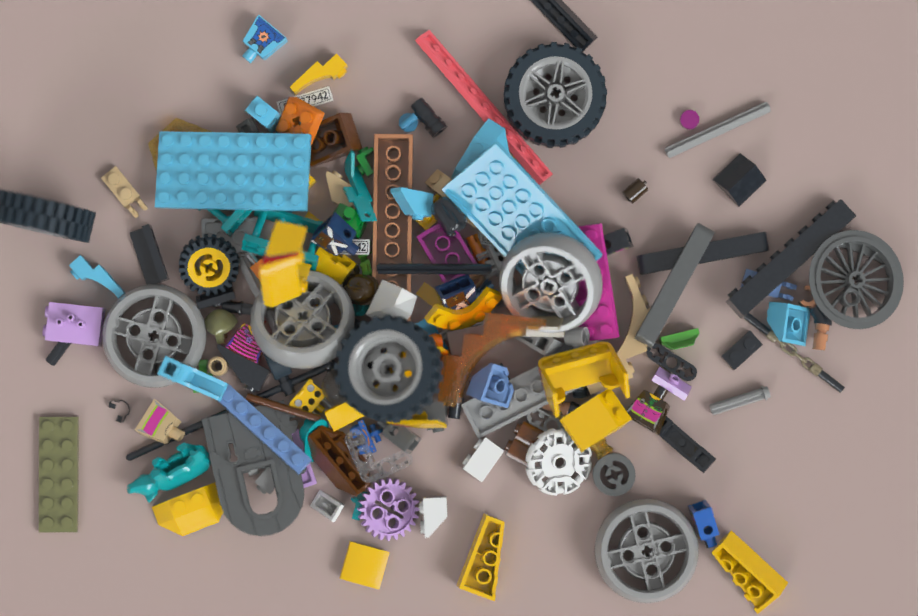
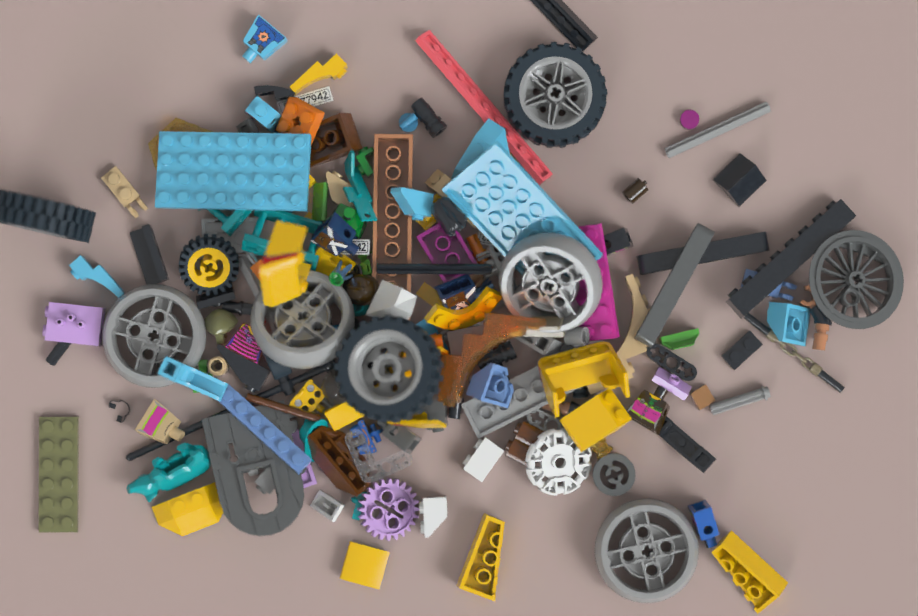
(280, 92): none -> black slope
(320, 201): none -> bright green slope
(338, 276): none -> piece
(498, 355): none -> black axle
(702, 397): none -> medium nougat slope

